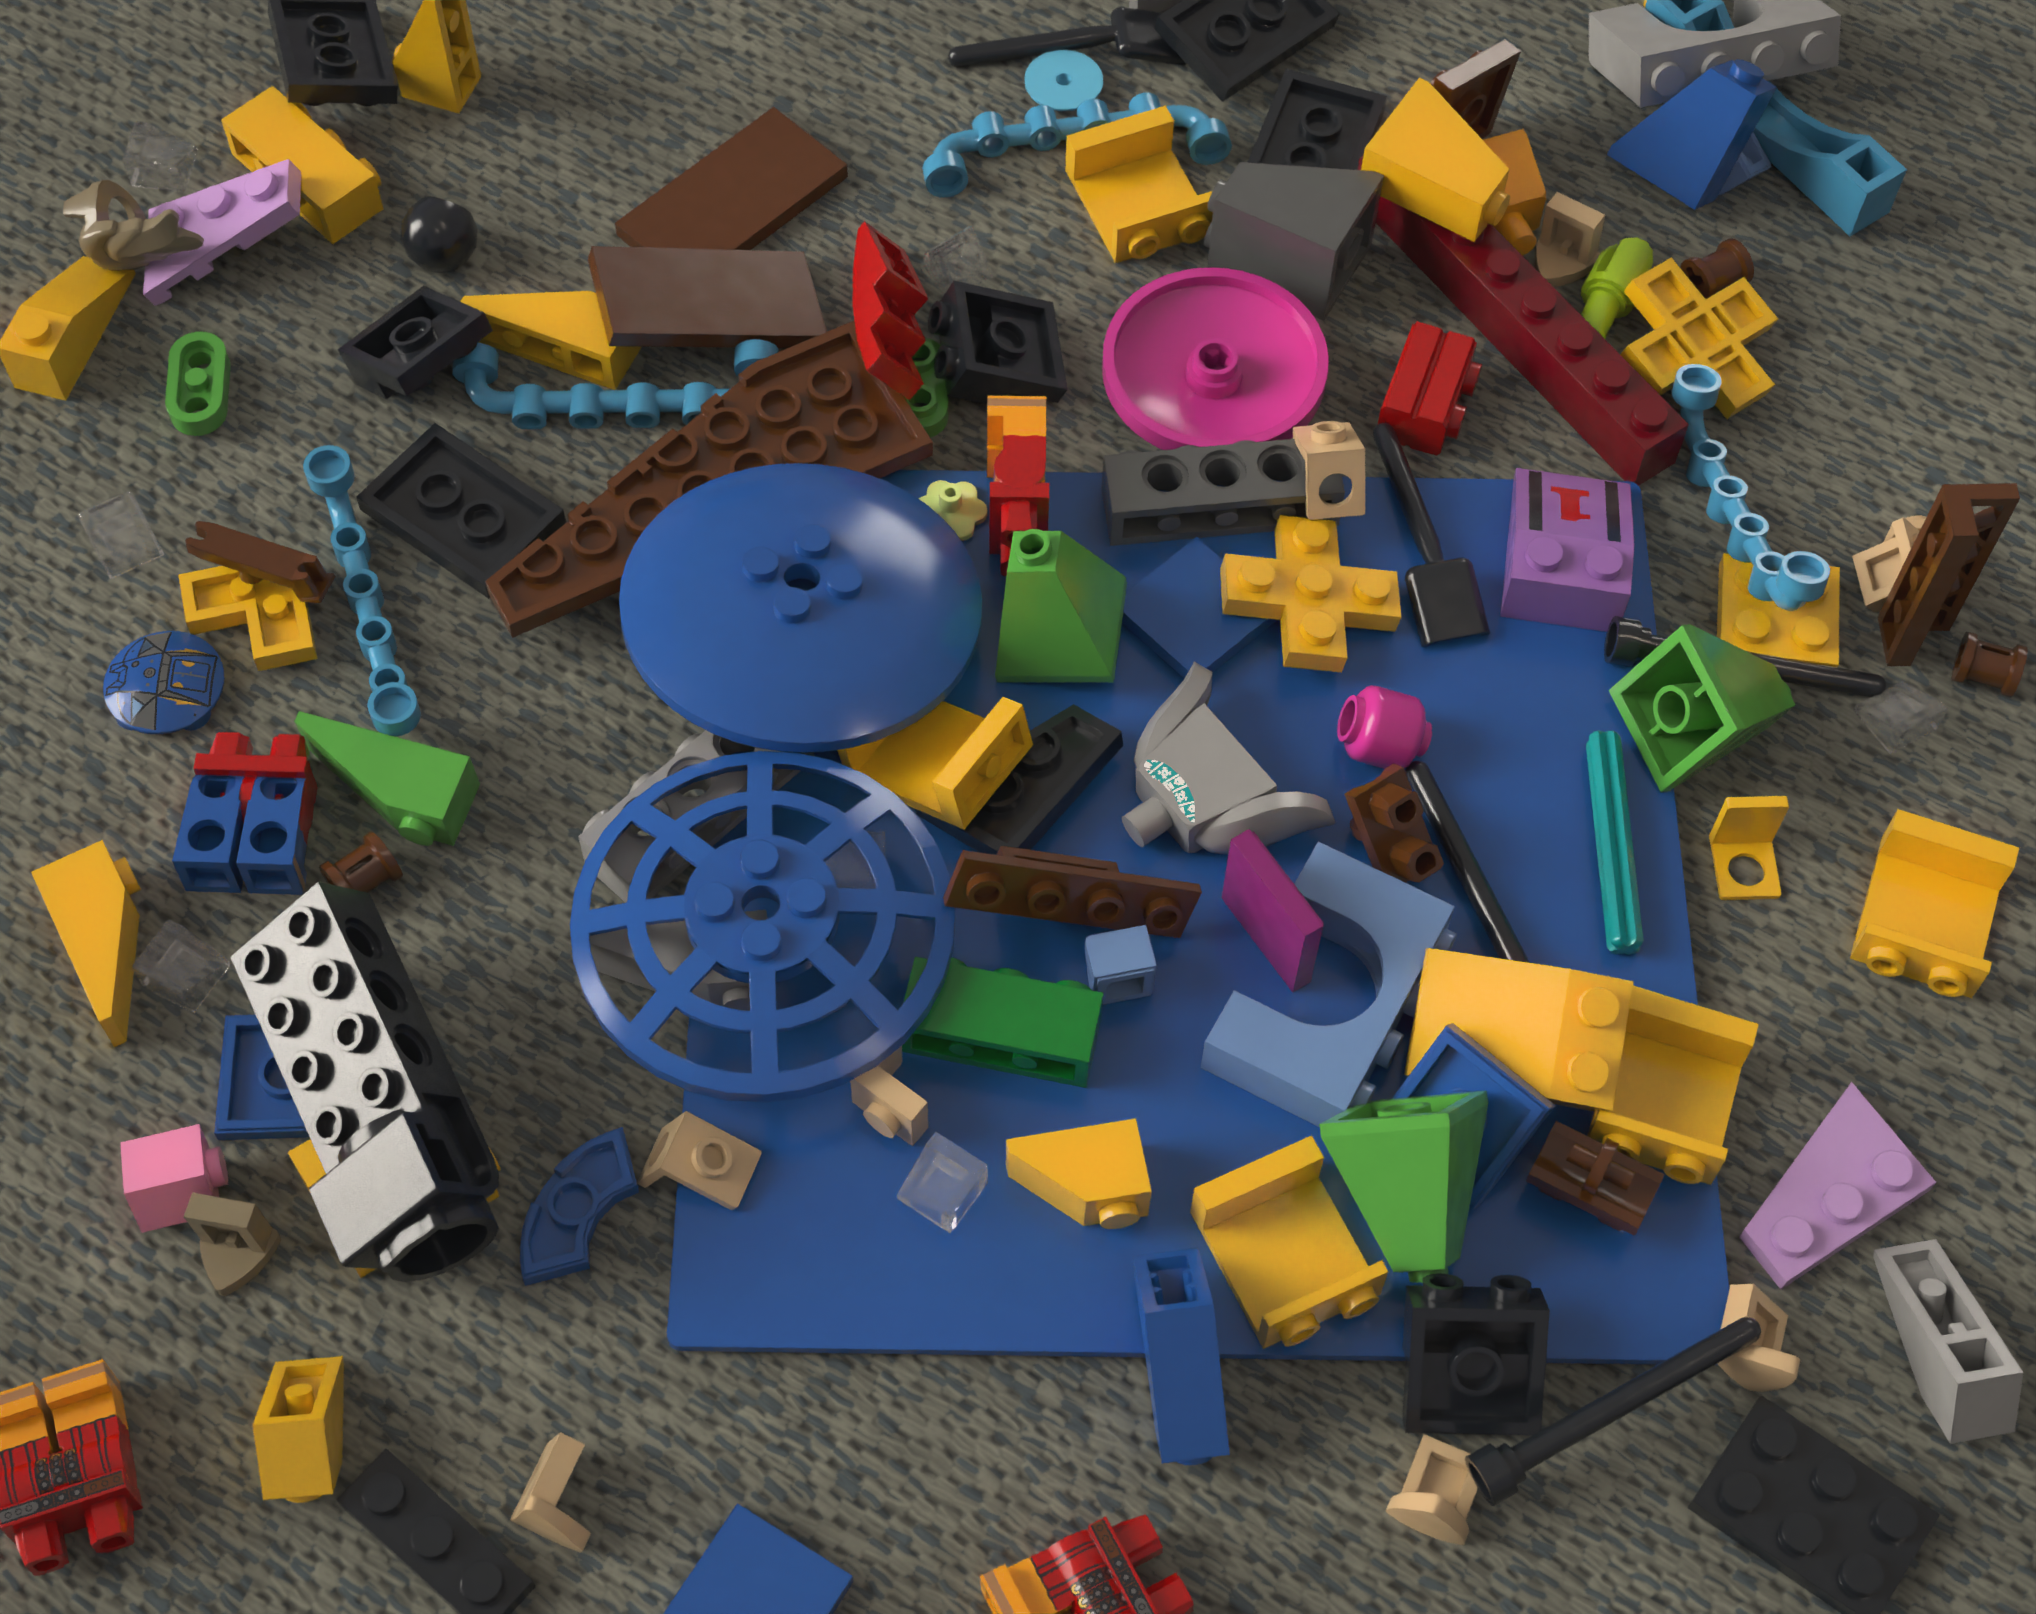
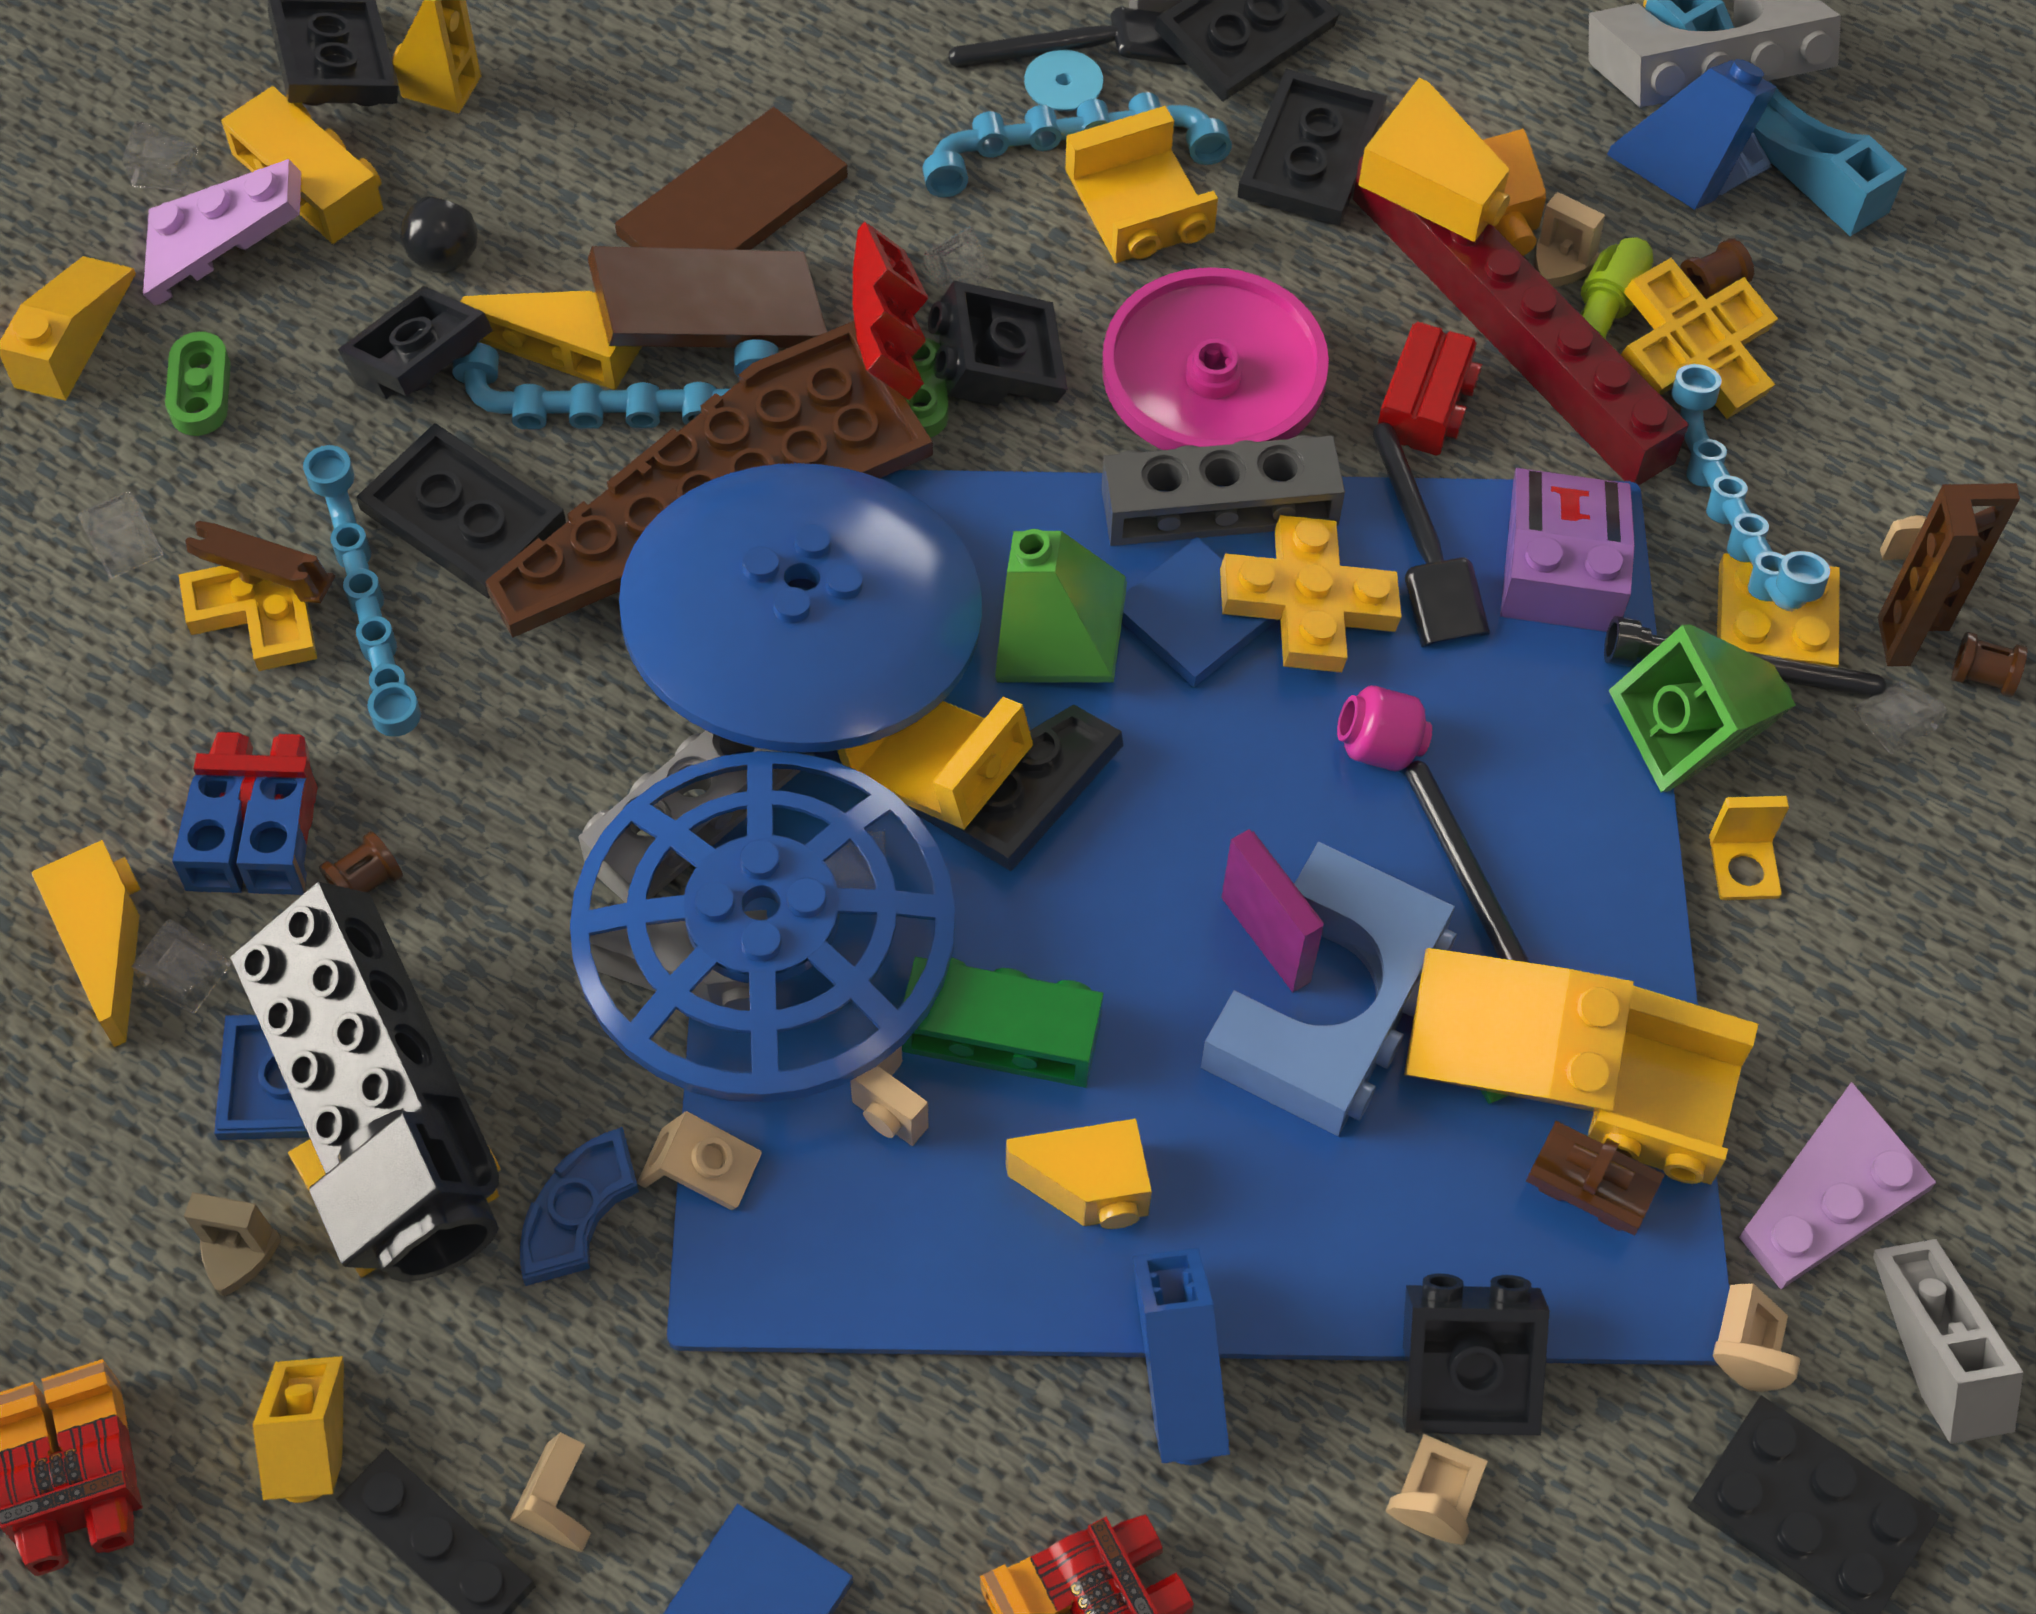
(129, 242): dark tan hair -> none
(164, 683): blue dish -> none
(165, 1171): bright pink brick -> none
(408, 783): bright green slope -> none
(944, 1182): clear slope -> none
(957, 506): yellowish green plant -> none
(1018, 467): red hips -> none
(1069, 891): reddish brown bracket -> none
(1121, 964): medium blue slope -> none
(1206, 783): light grey torso -> none
(1285, 1245): yellow panel -> none
(1295, 227): dark grey slope -> none
(1329, 450): tan bracket -> none
(1392, 826): reddish brown hips -> none
(1412, 1173): bright green slope -> none
(1479, 85): reddish brown plate -> none
(1502, 1468): black piece -> none
(1514, 1109): blue tile -> none
(1614, 843): teal axle -> none
(1881, 564): tan bracket -> none
(1932, 904): yellow panel -> none

